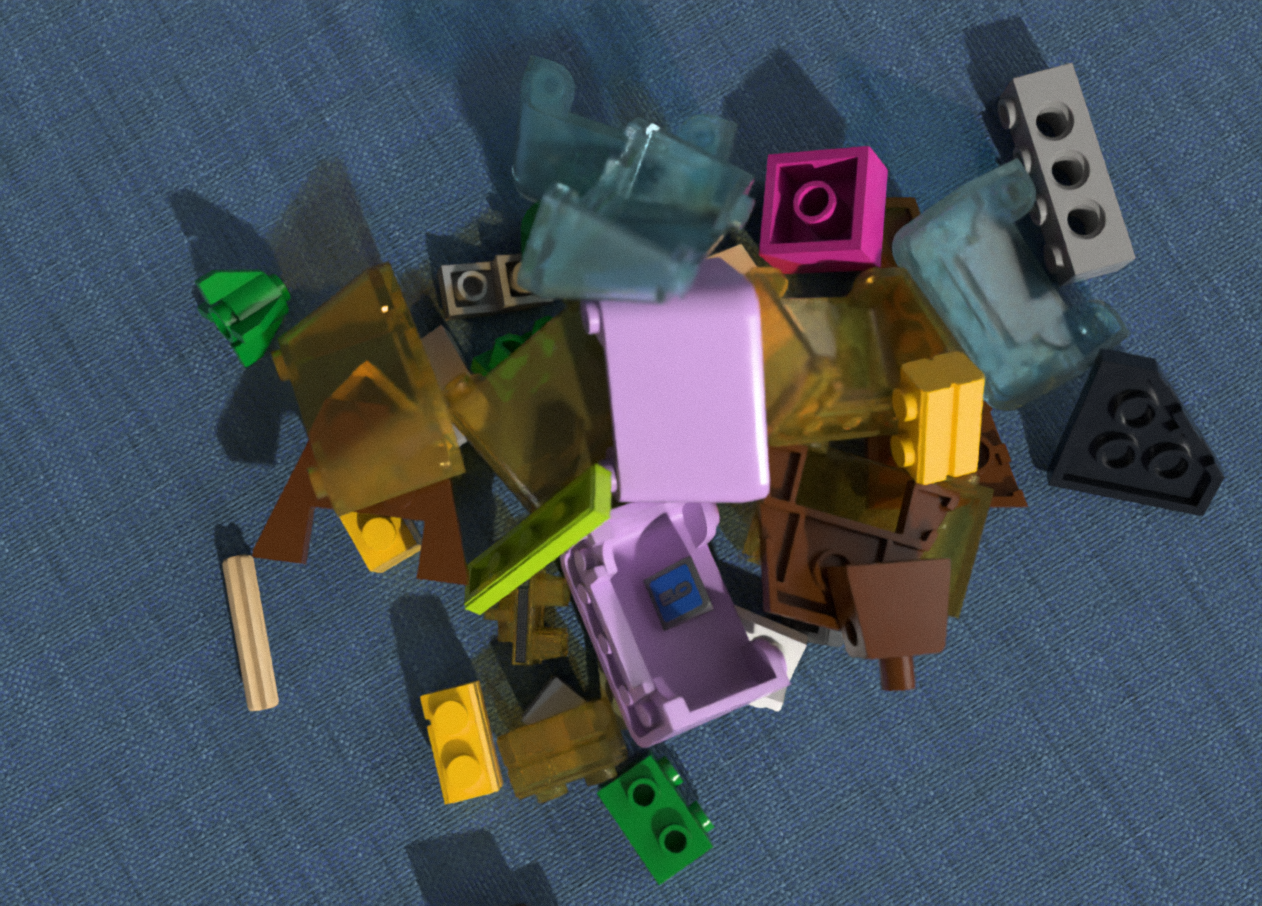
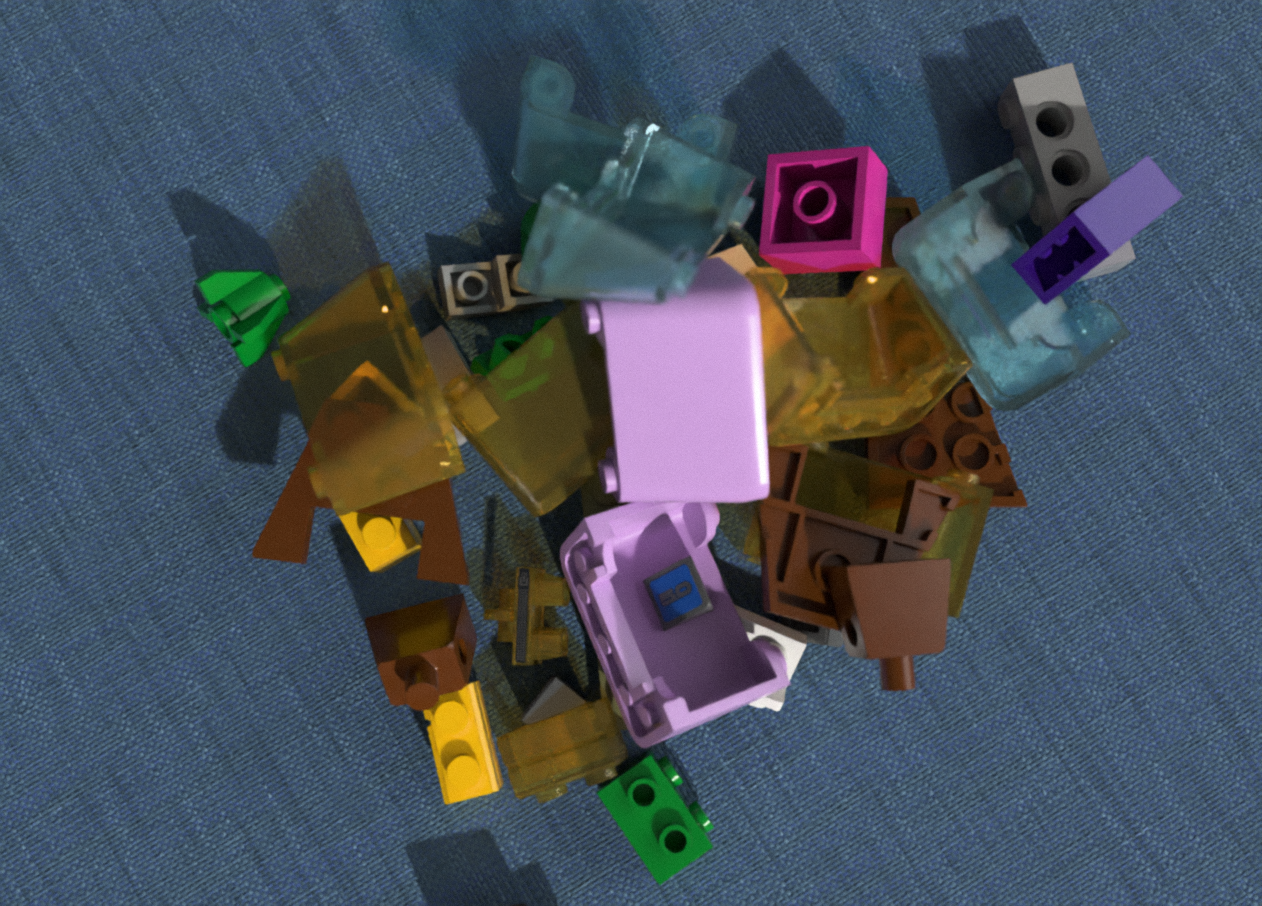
(250, 632): tan axle -> none
(423, 650): none -> reddish brown torso
(539, 539): lime tile -> none
(938, 417): yellow brick -> none
(1096, 230): none -> dark purple slope
(1135, 440): black plate -> none

